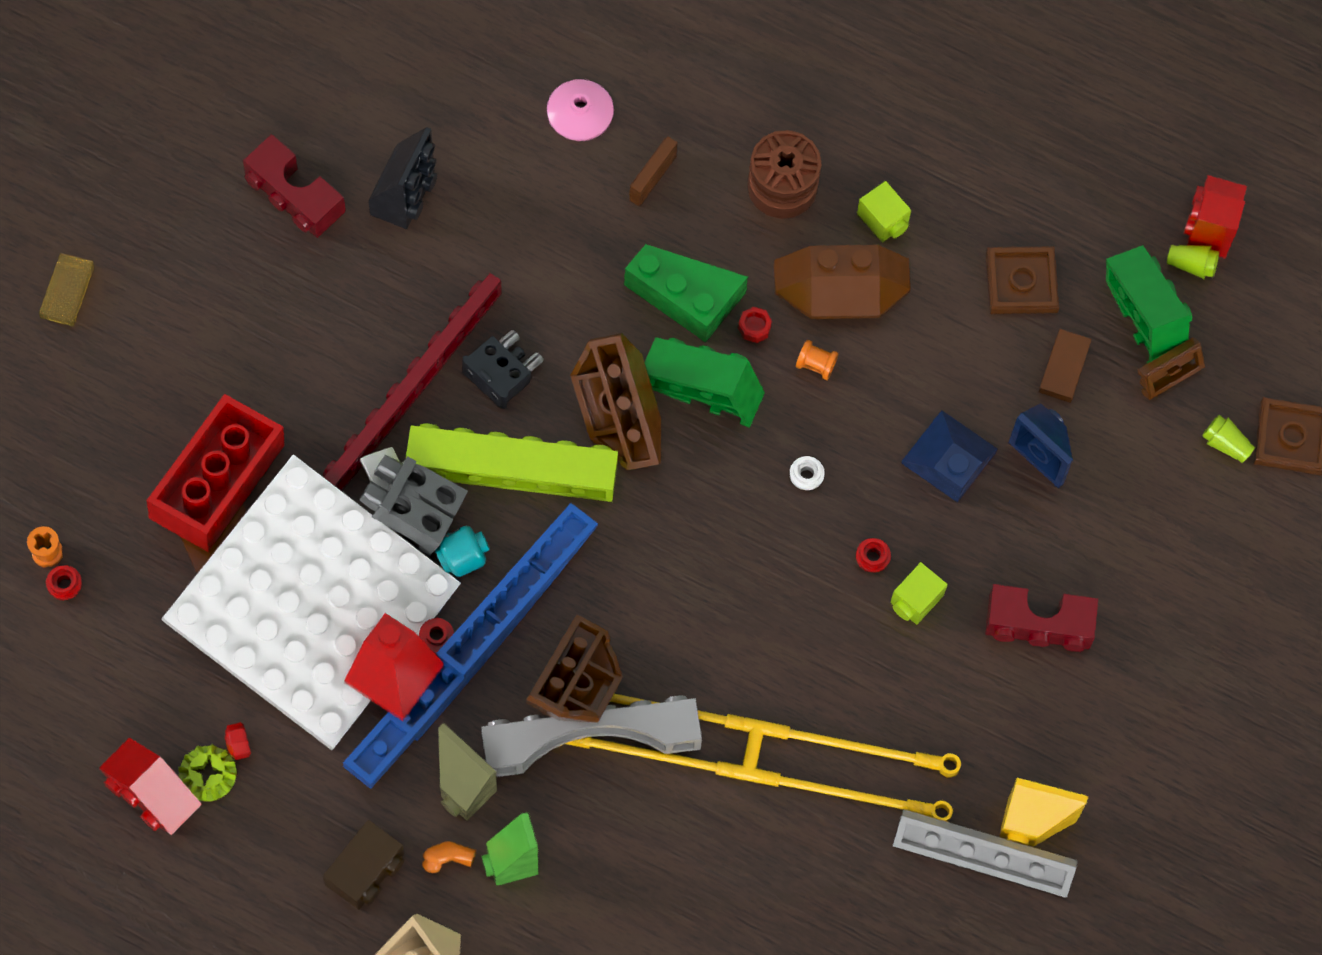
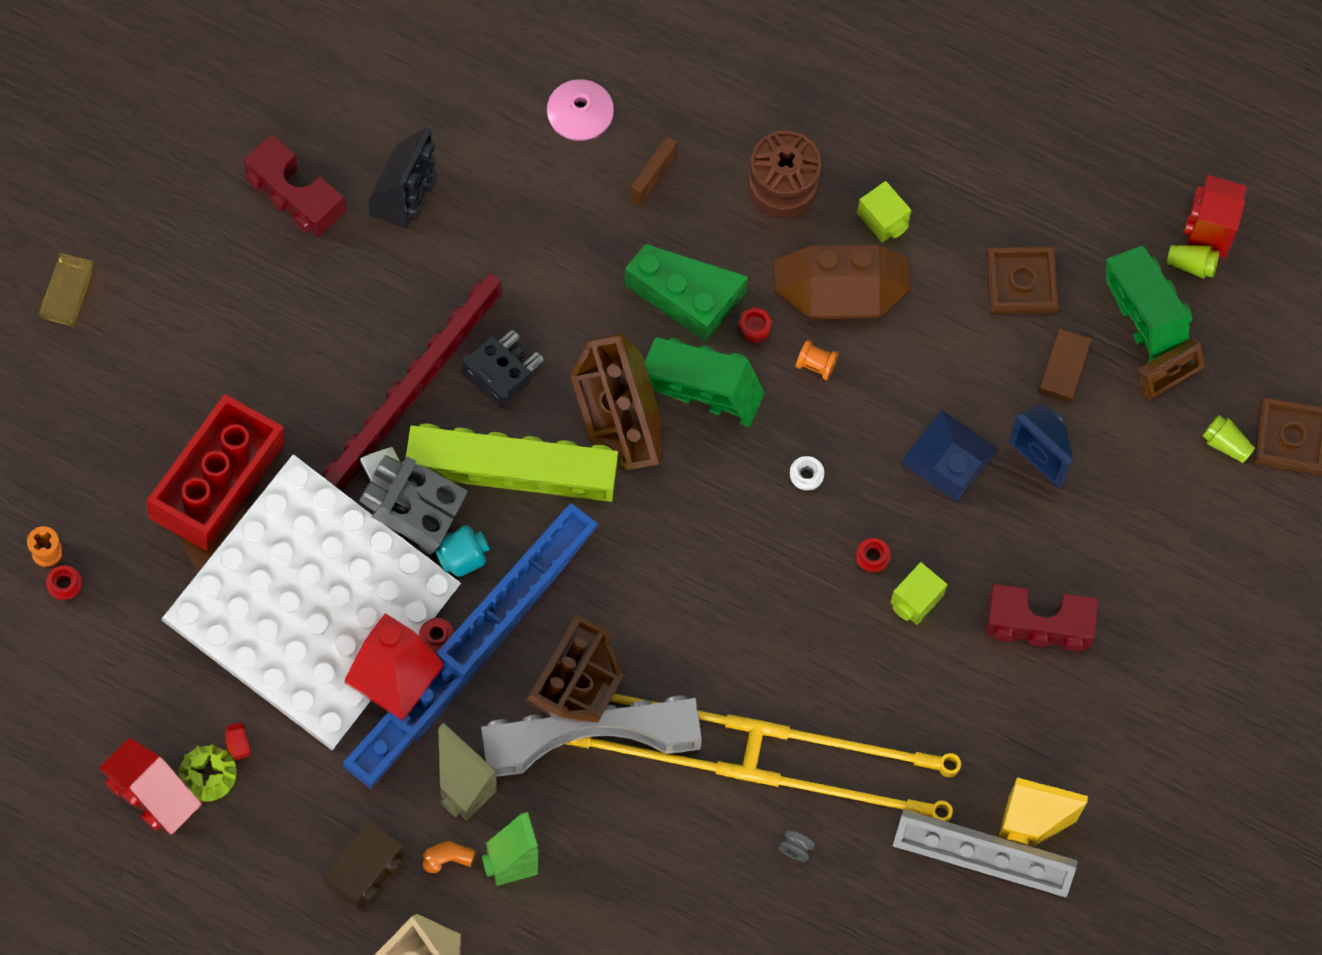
(796, 846): none -> dark grey bush

